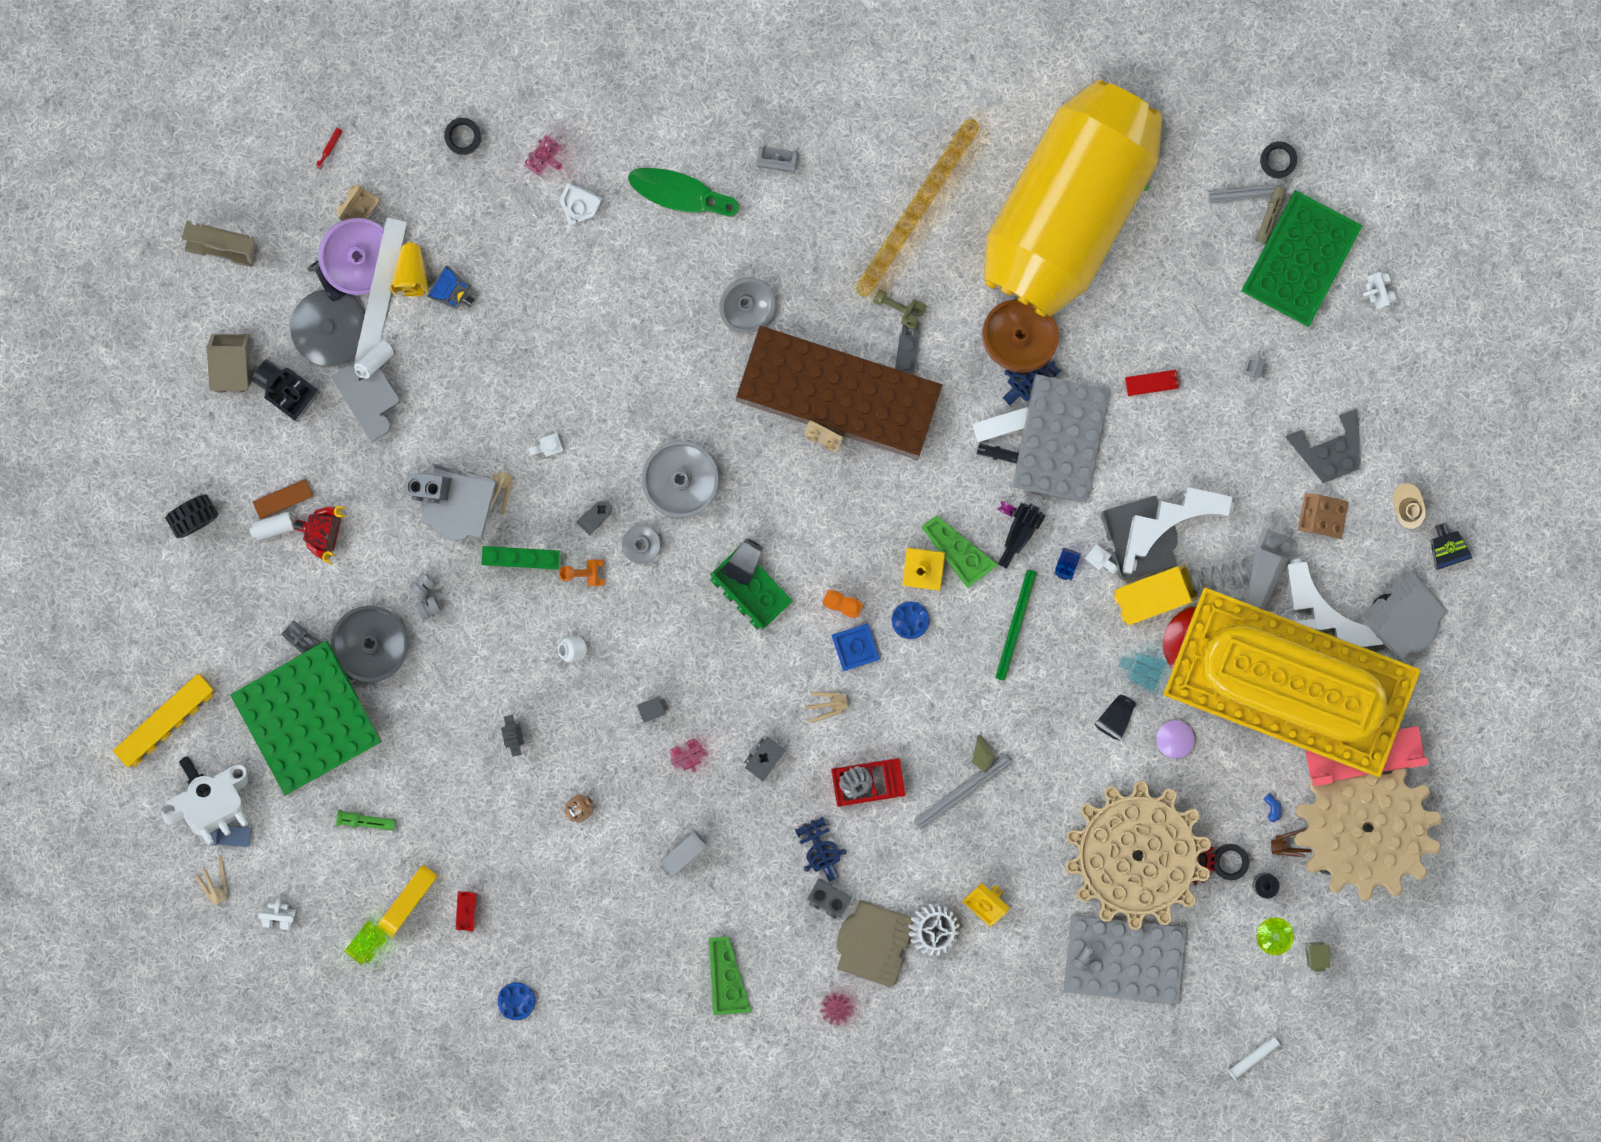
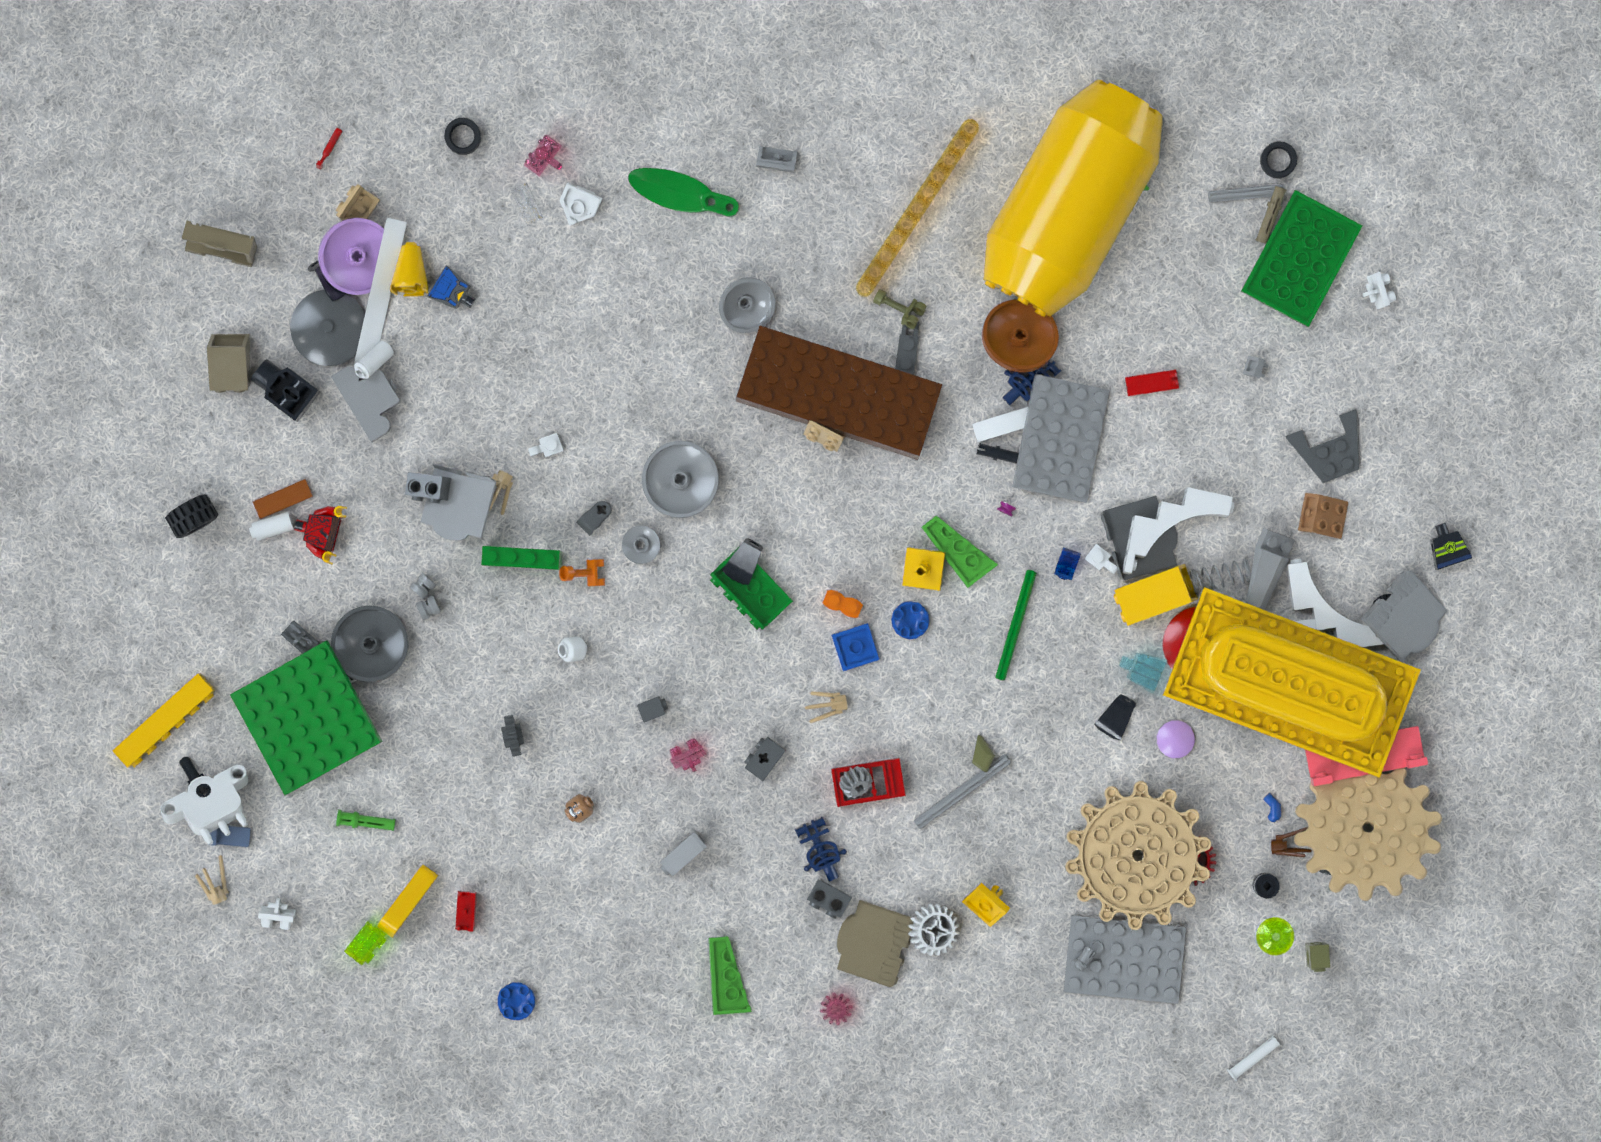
(1026, 521): black piece -> none
(1245, 862): black tyre -> none
(1409, 505): tan piece -> none

